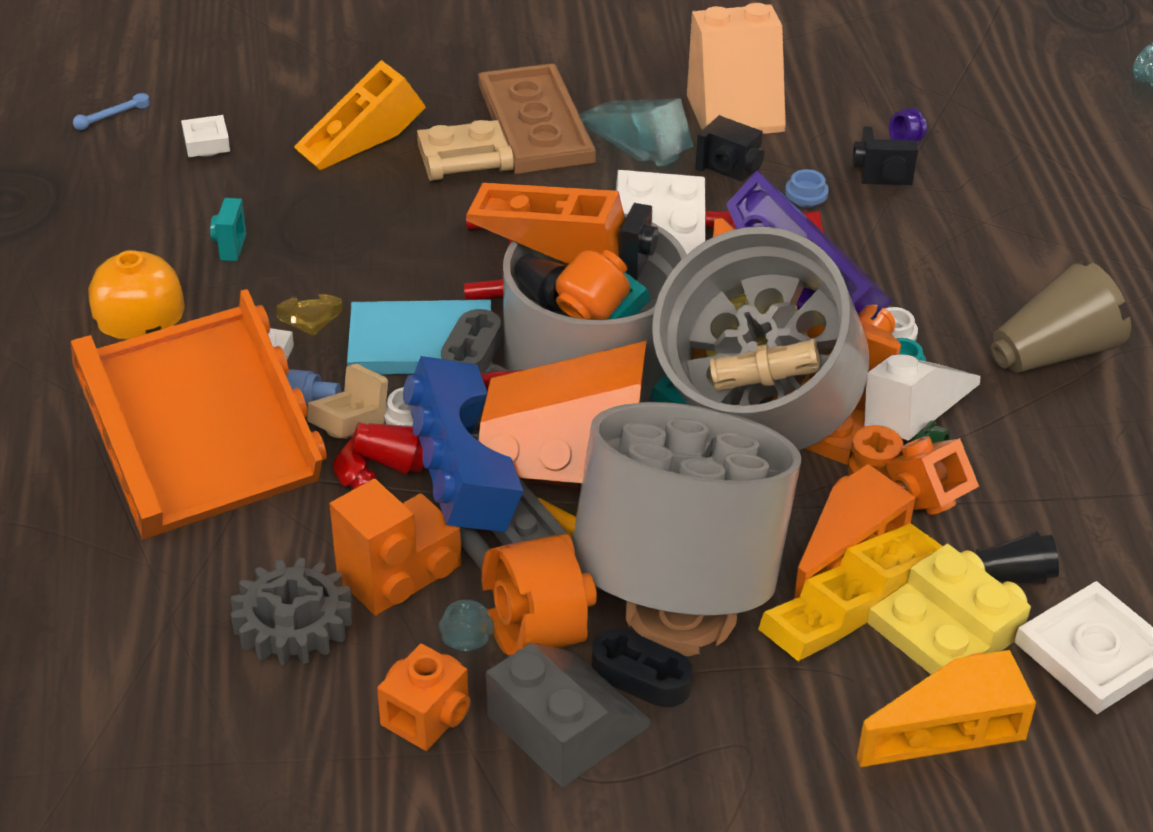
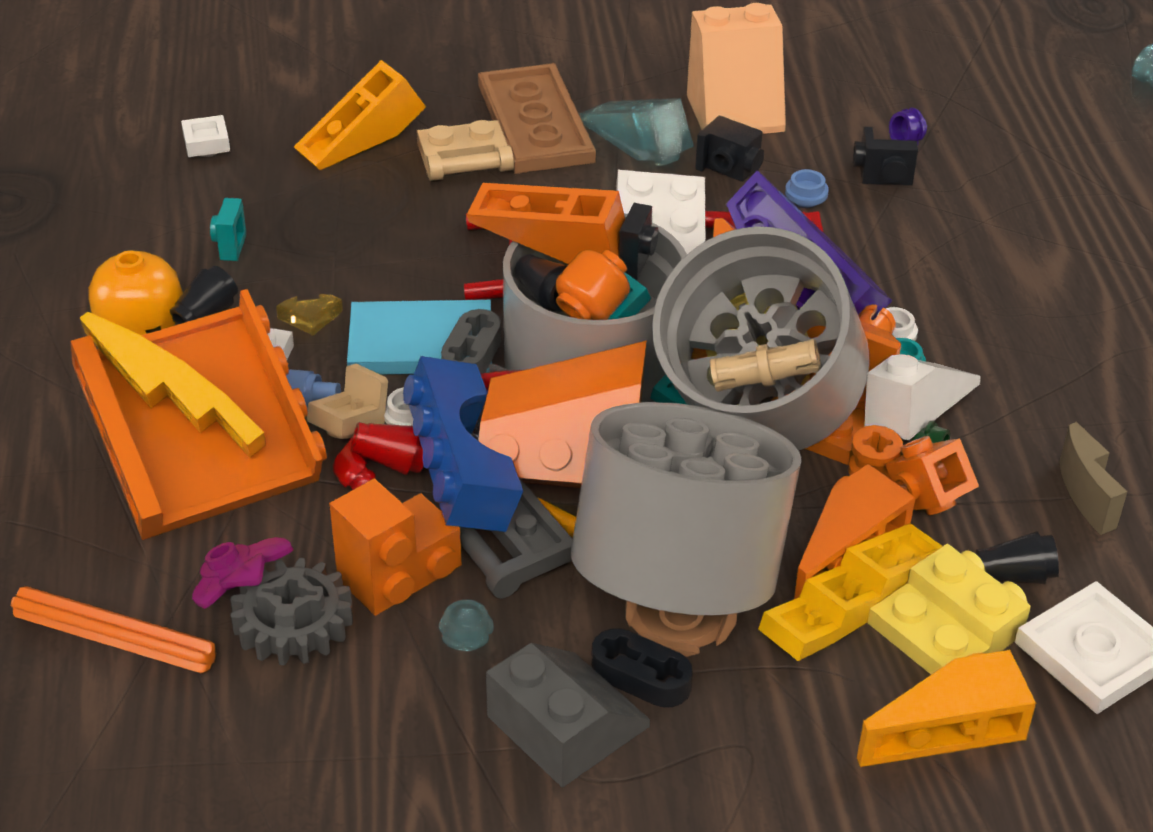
(114, 629): none -> orange axle
(139, 100): medium blue hinge -> none
(160, 374): none -> yellow slope
(206, 295): none -> black cone
(236, 566): none -> magenta plate
(424, 696): orange brick -> none
(538, 593): orange brick -> none
(1064, 321): dark tan cone -> none
(1089, 485): none -> dark tan slope

